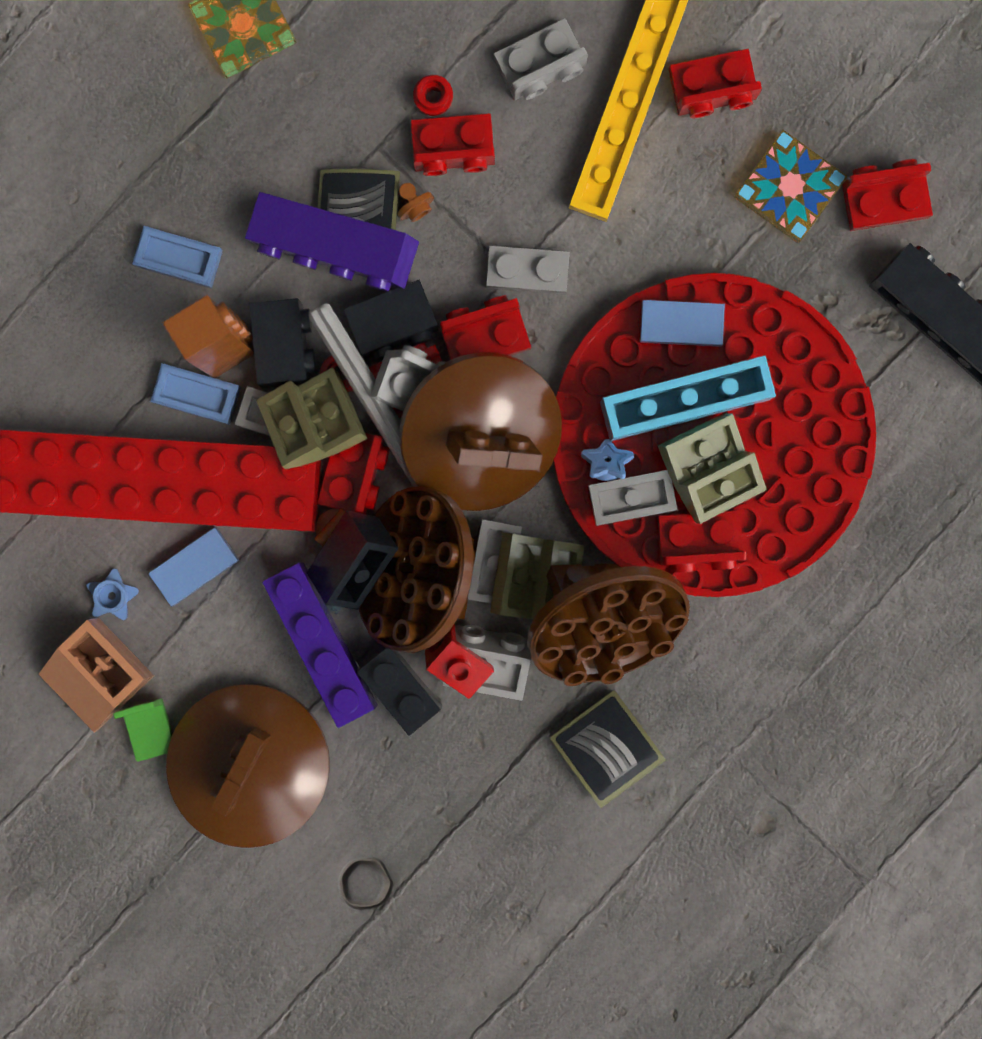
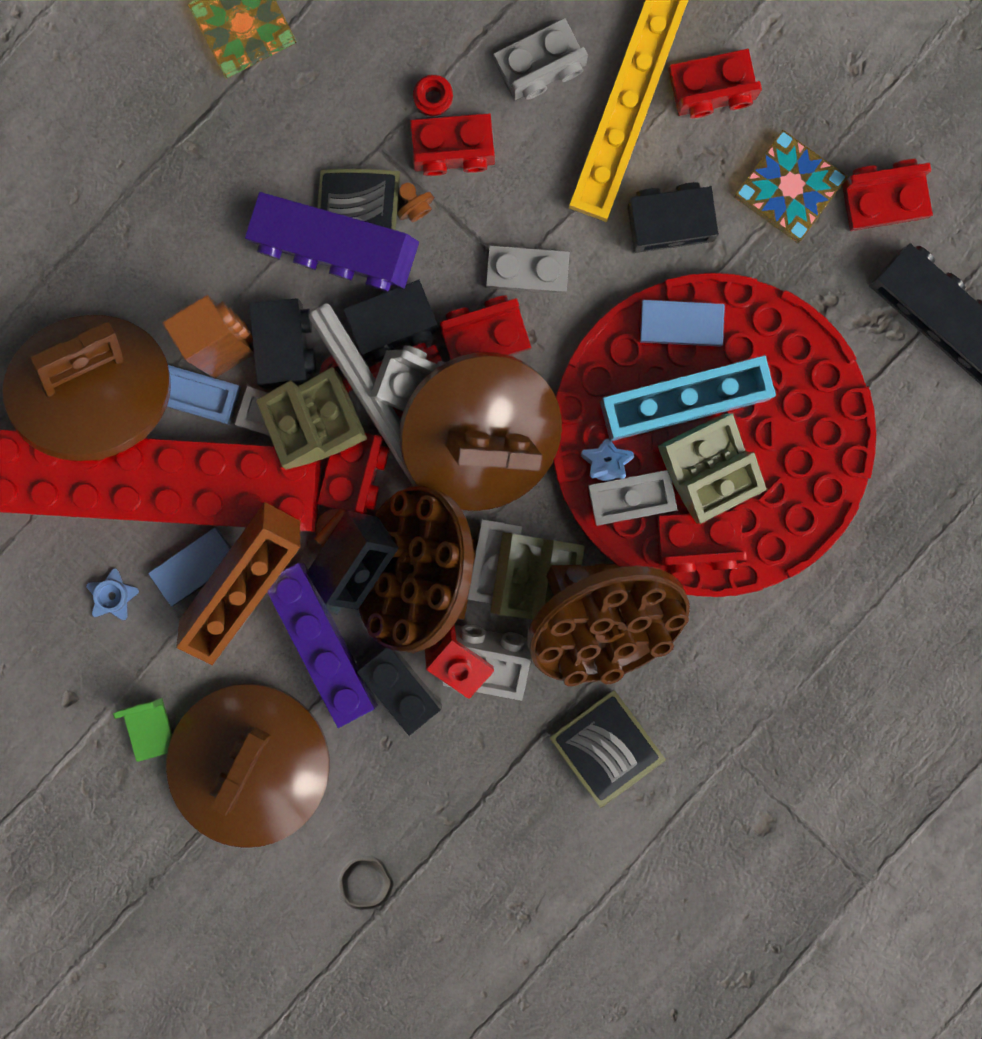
(87, 387): none -> reddish brown bracket
(95, 673): nougat slope -> none
(177, 257): medium blue tile -> none
(238, 583): none -> dark orange brick
(672, 217): none -> black brick

